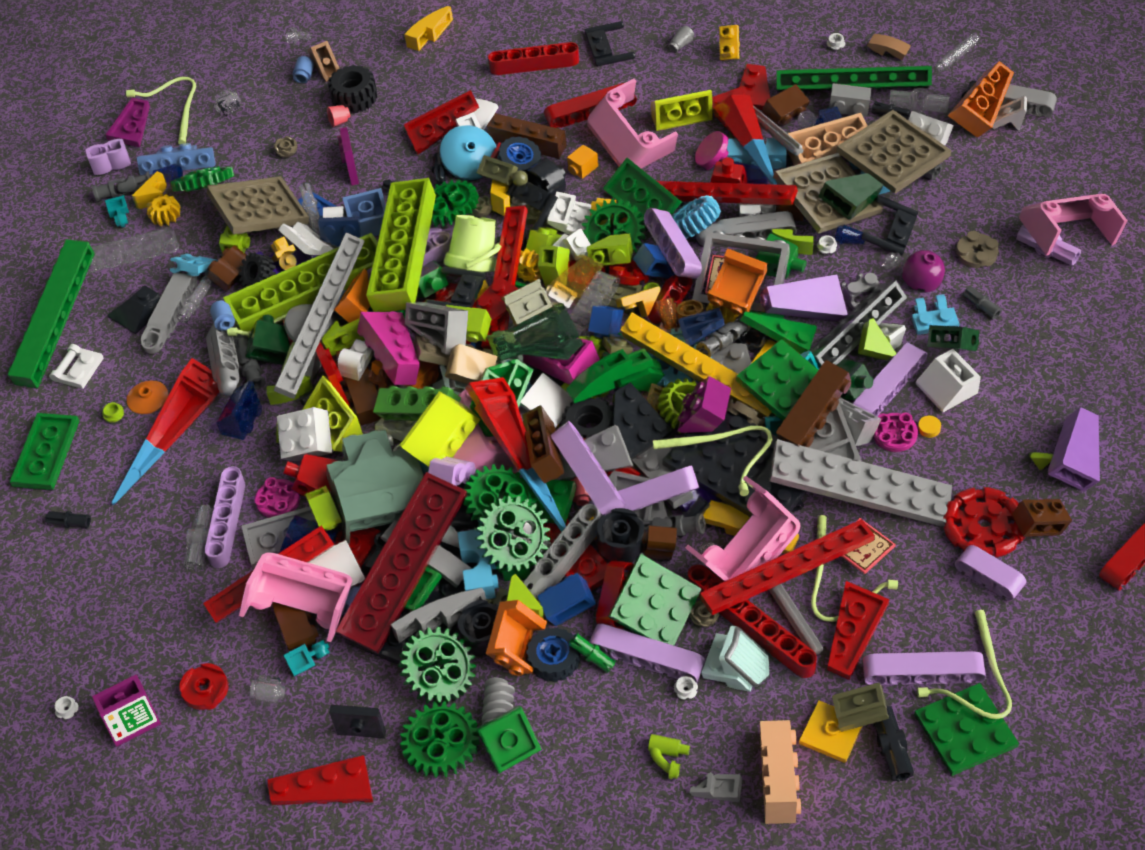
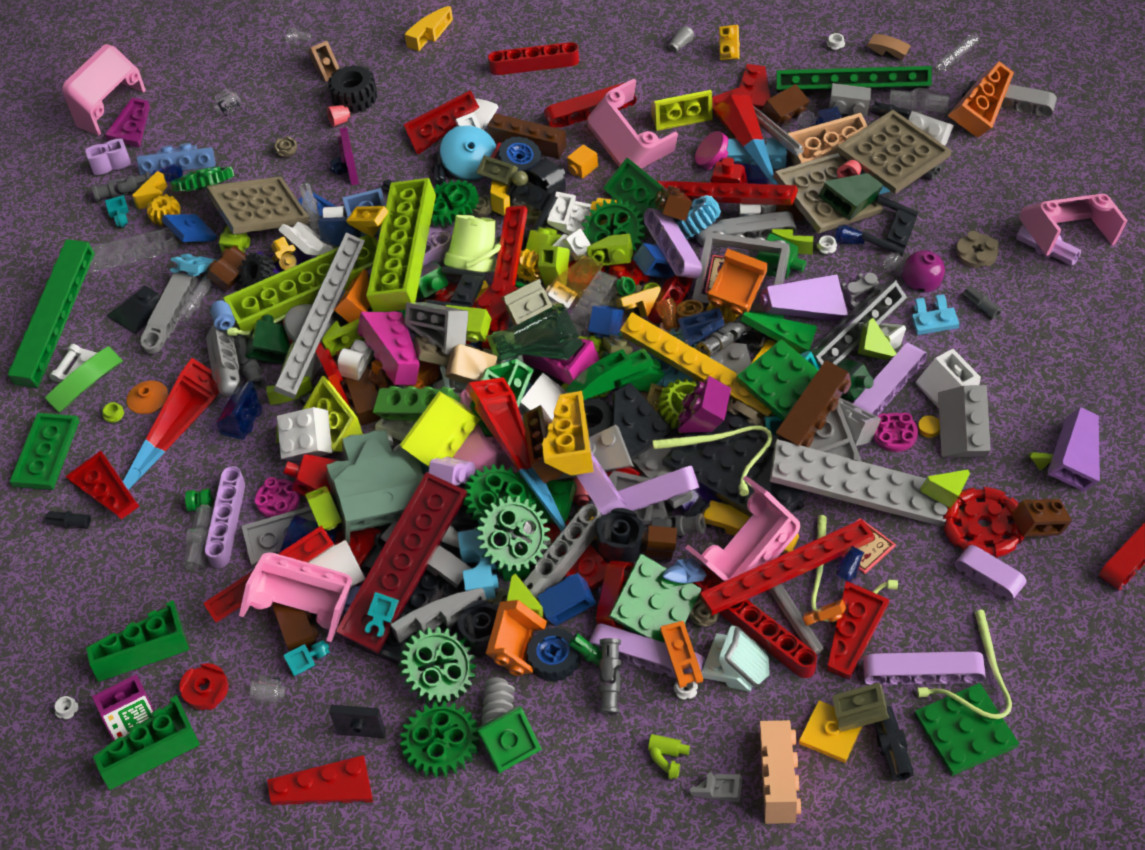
(83, 378): none -> bright green slope
(94, 82): none -> bright pink windscreen
(104, 485): none -> red wing
(139, 644): none -> green wedge
(147, 745): none -> green wedge
(184, 122): yellowish green piece -> none
(189, 228): none -> blue plate
(196, 499): none -> green wheel
(303, 69): medium blue brick -> none
(337, 166): none -> dark blue plate
(367, 218): none -> yellow slope
(381, 610): none -> teal plate
(423, 589): green plate -> none
(568, 437): none -> yellow wedge
(600, 46): black plate -> none
(609, 673): none -> dark grey piece
(625, 286): none -> green plate
(673, 202): none -> reddish brown brick
(681, 653): none -> orange plate
(685, 571): none -> medium blue plate
(830, 611): none -> orange plate
(848, 169): none -> coral hat
(849, 564): none -> clear blue cone
(945, 487): none -> lime slope
(961, 338): dark green torso -> none
(964, 422): none -> light grey slope
(1012, 112): white slope -> none

